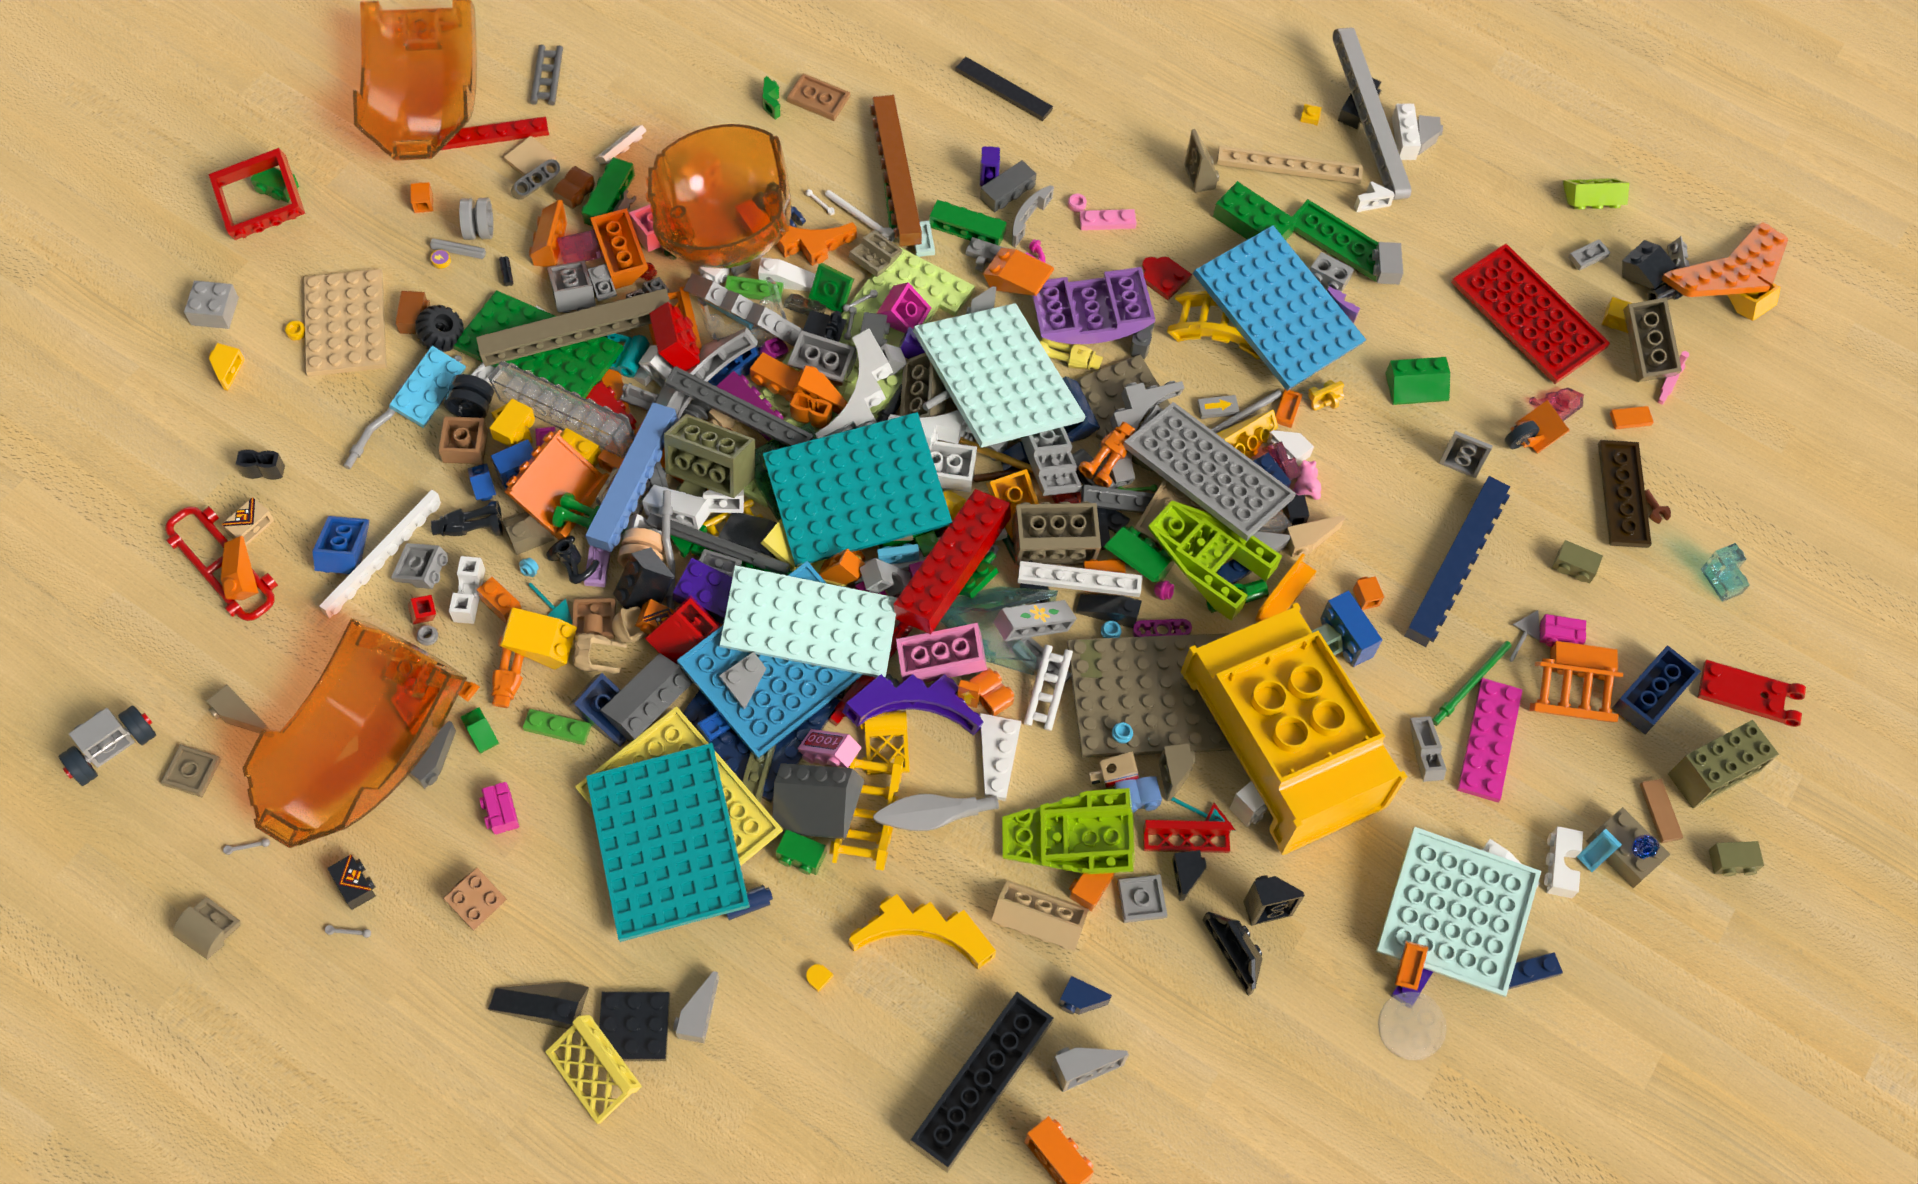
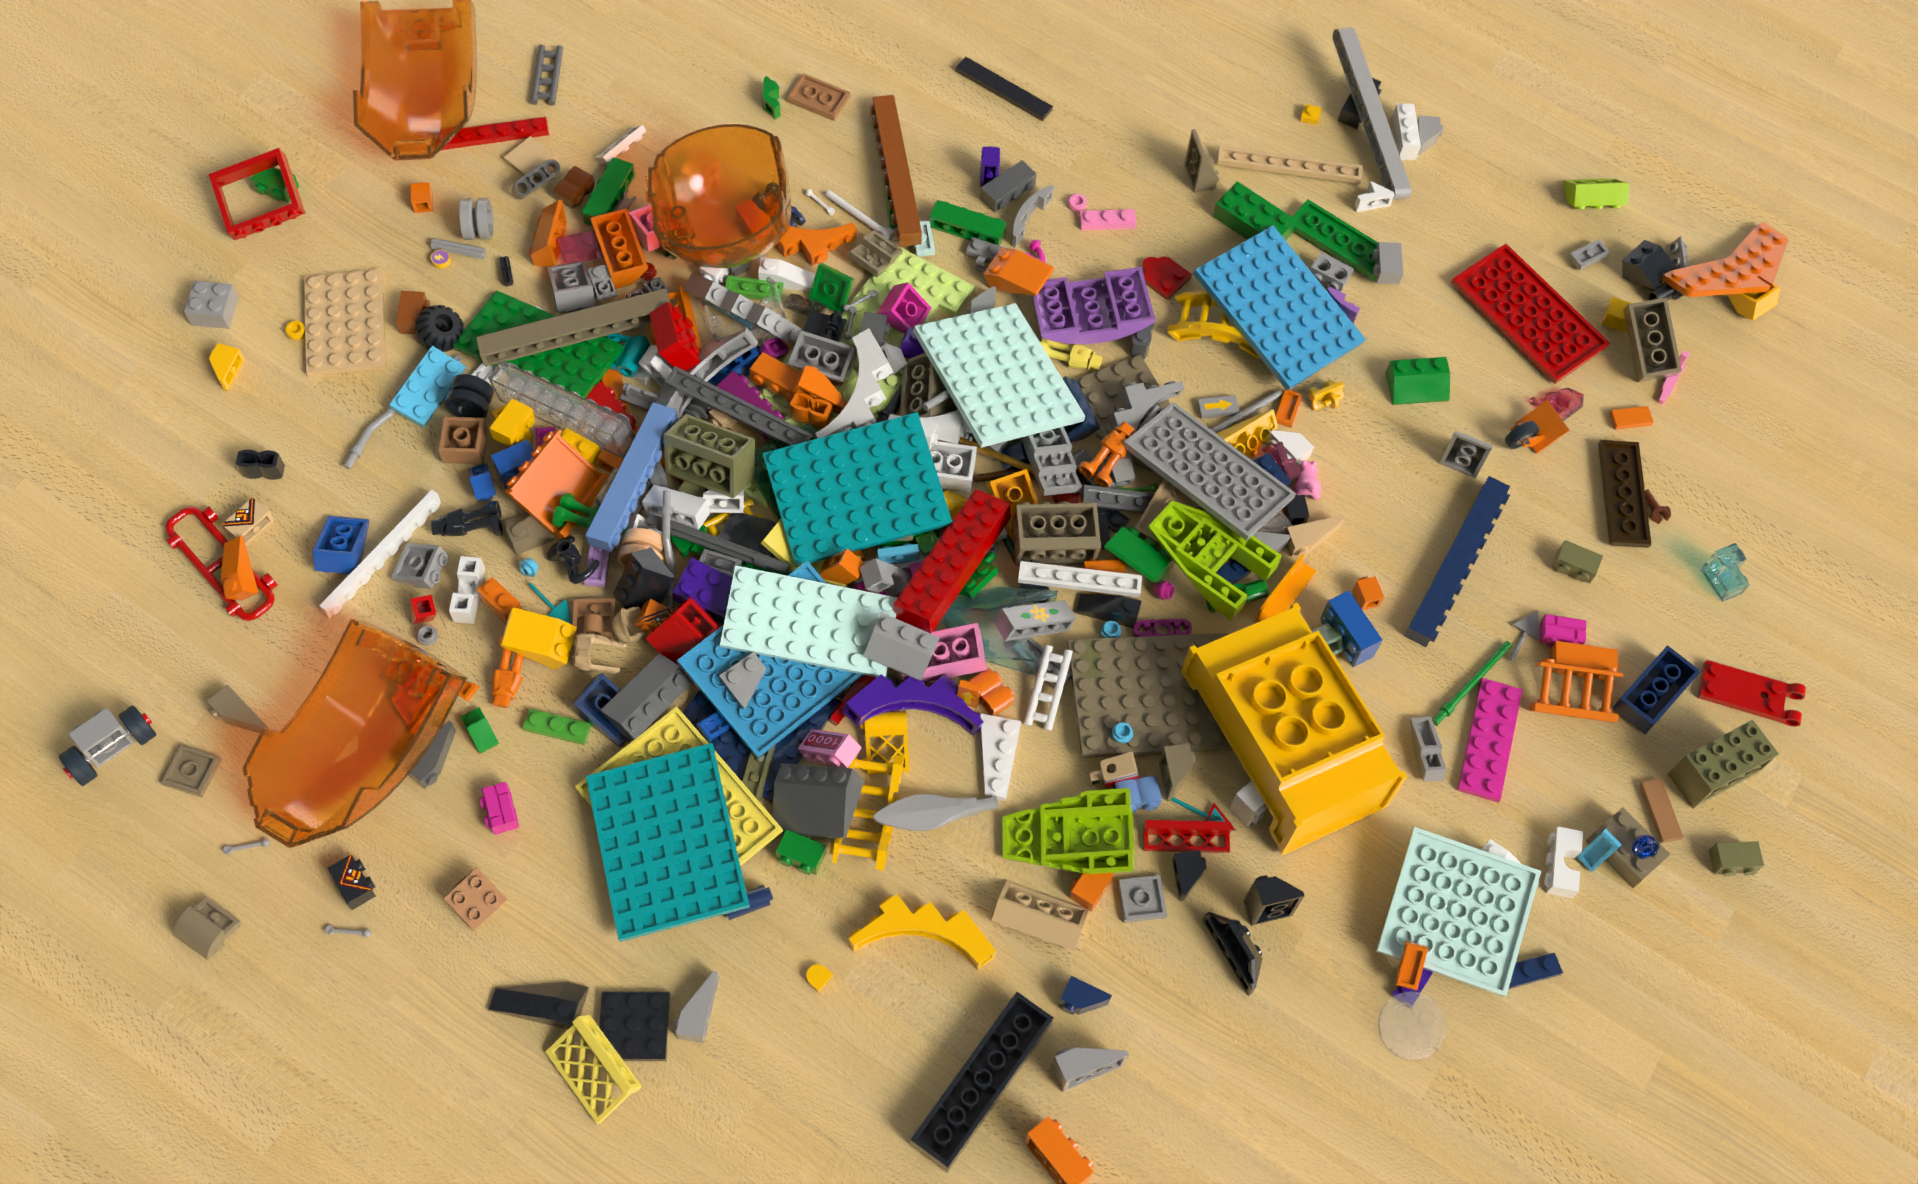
(901, 646): none -> light grey slope

